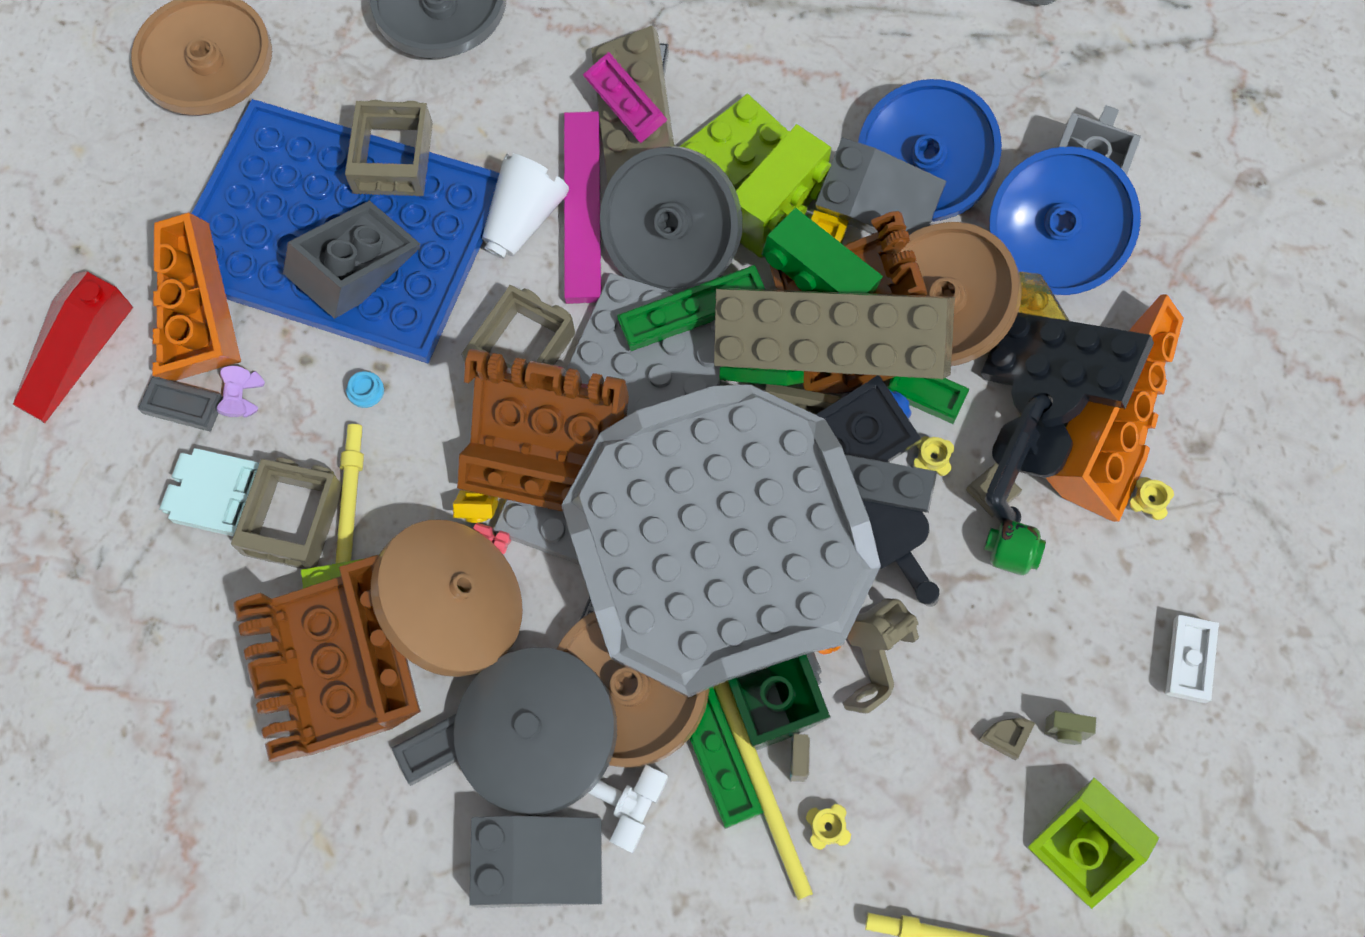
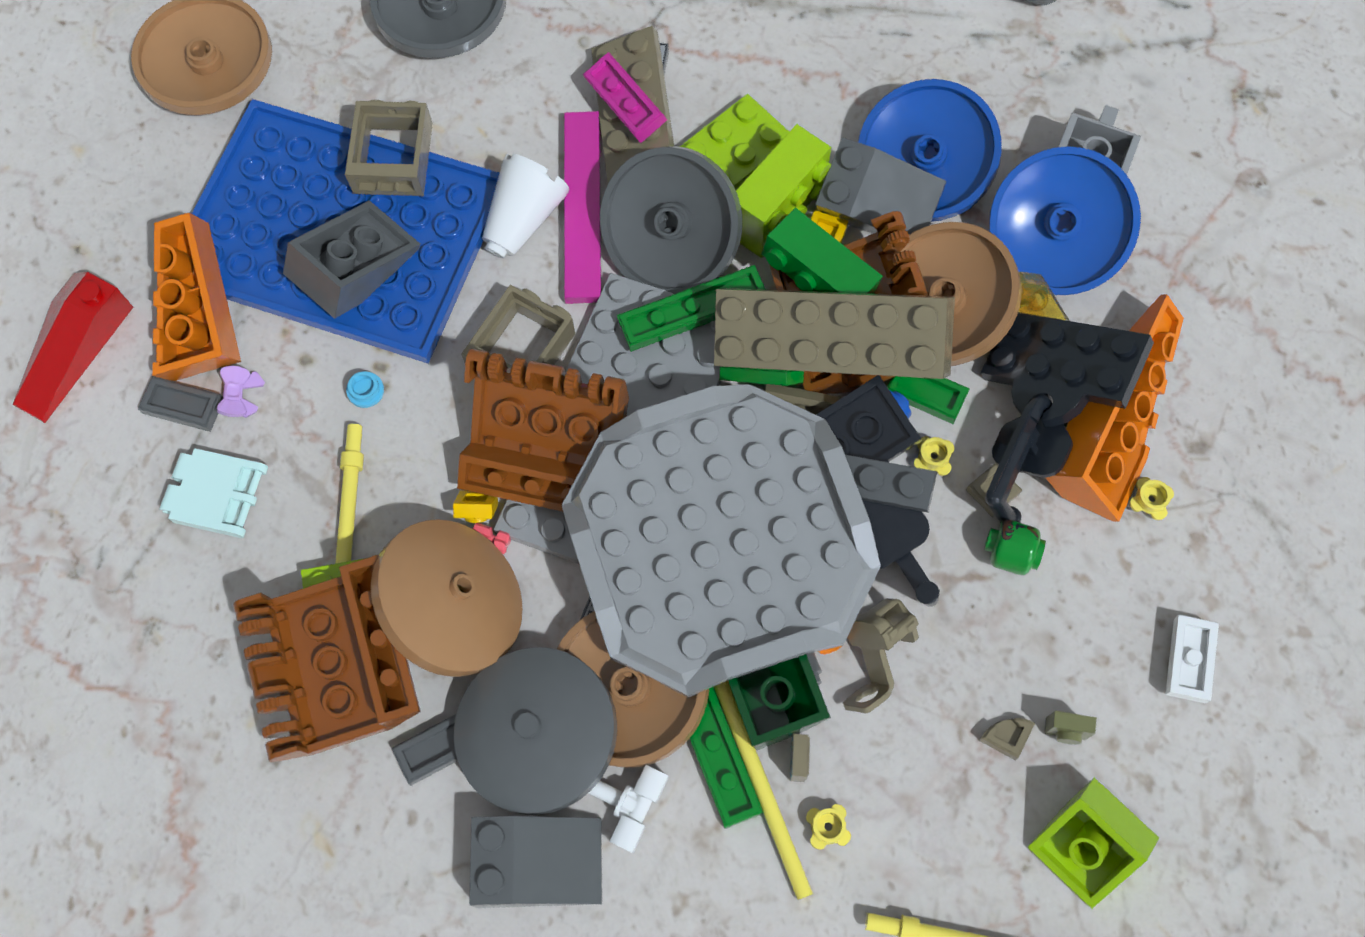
(247, 534): dark tan window -> none

